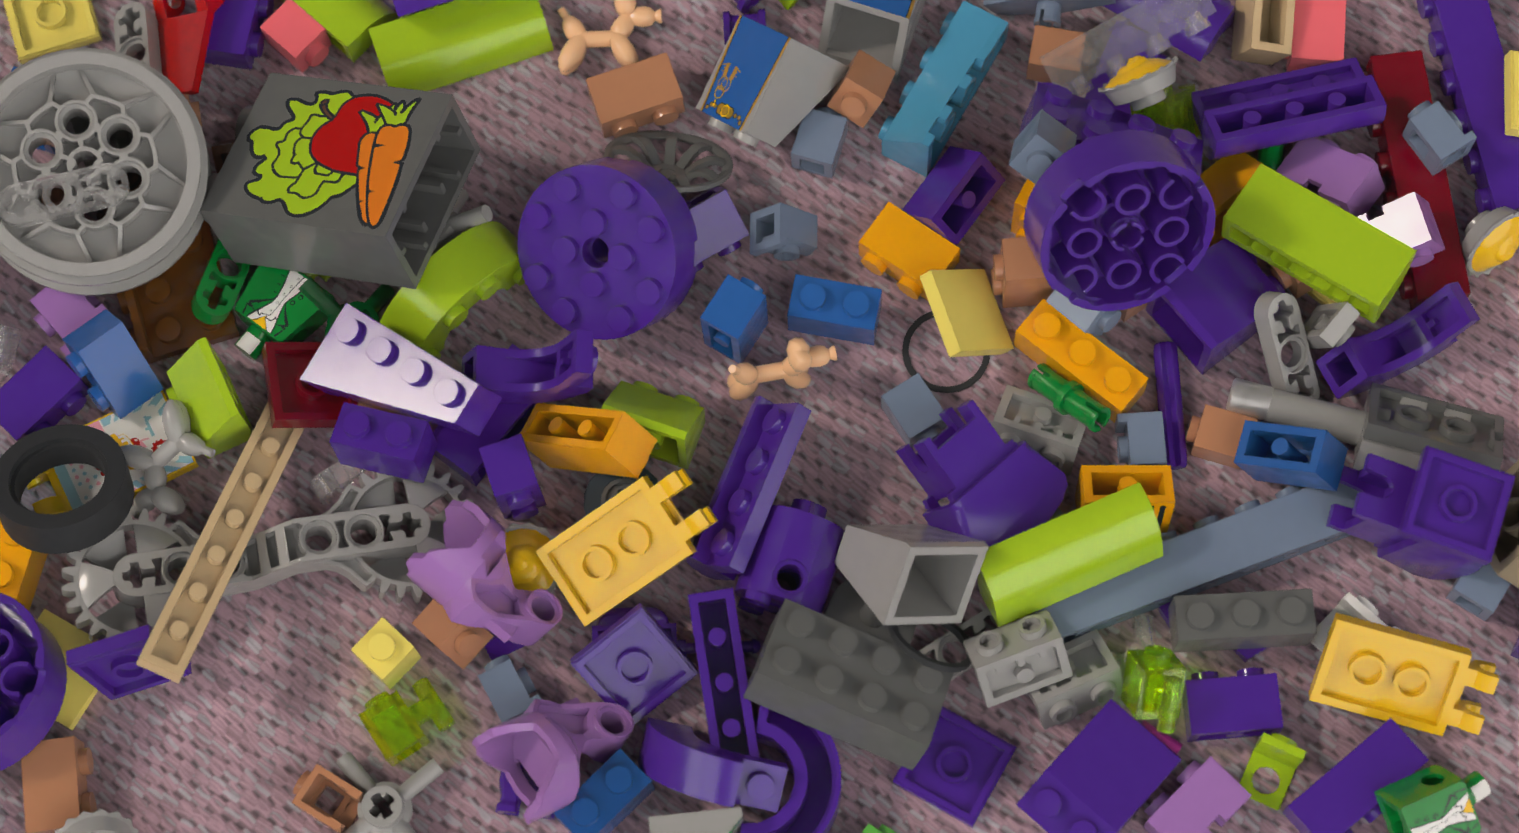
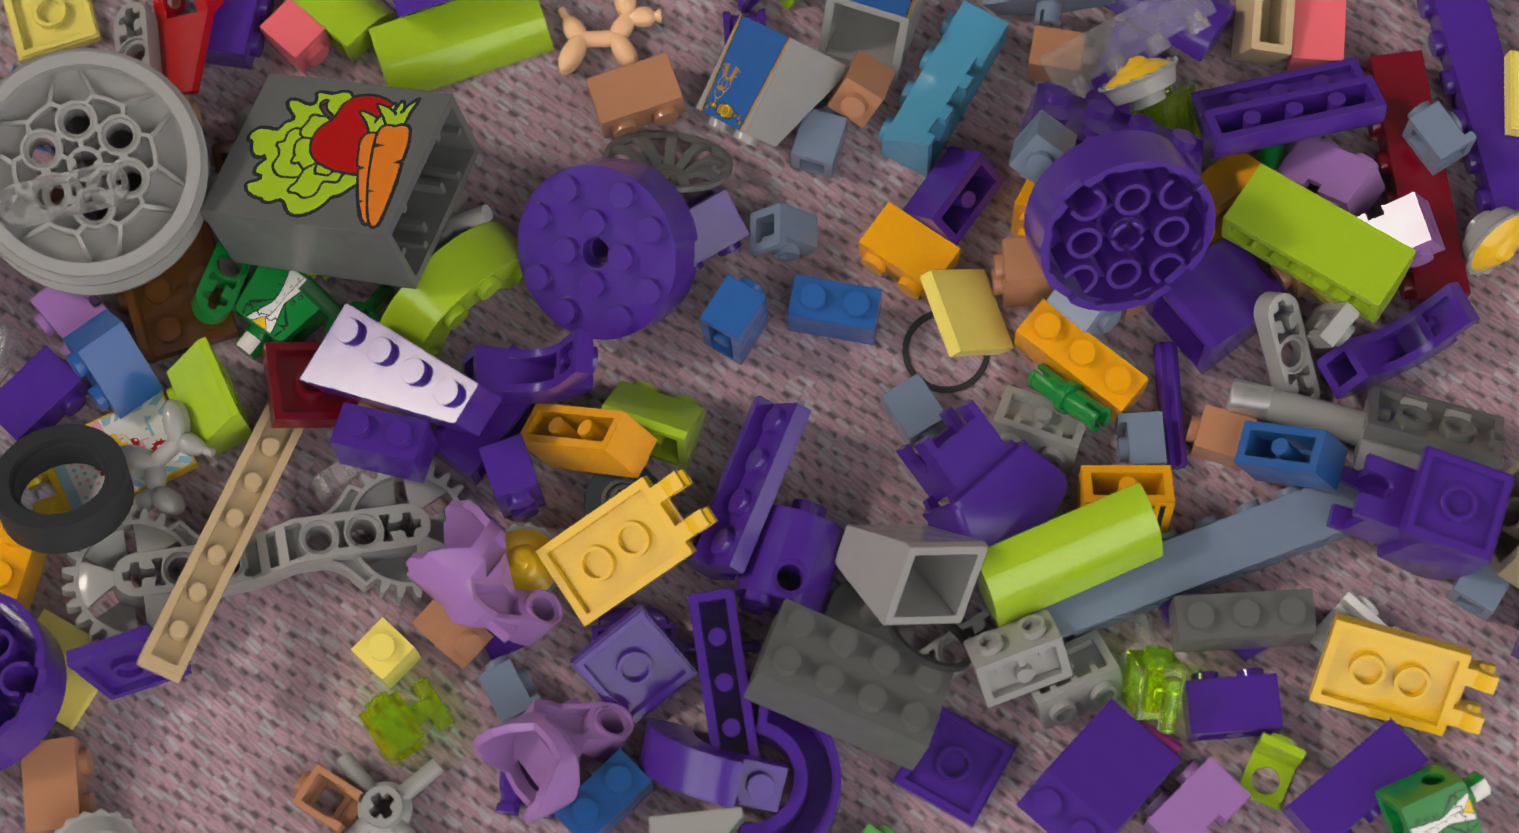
(793, 369): light nougat piece -> none

